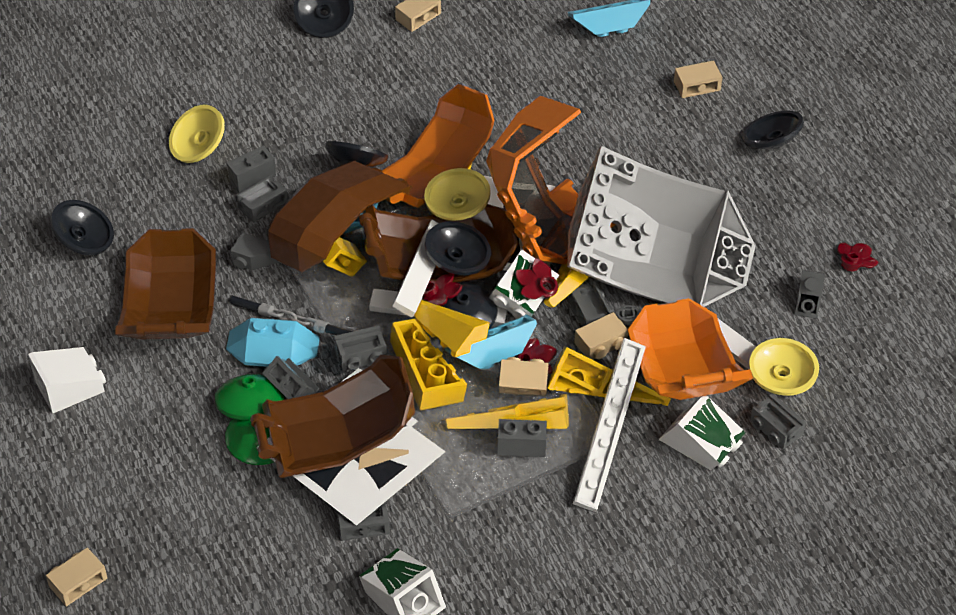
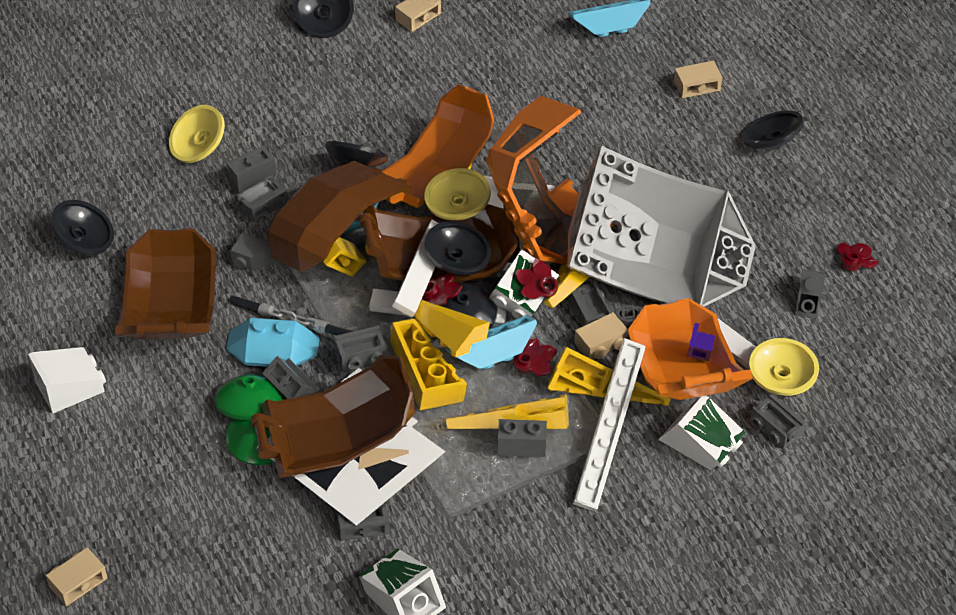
(523, 377): tan brick -> none
(700, 344): none -> dark purple panel

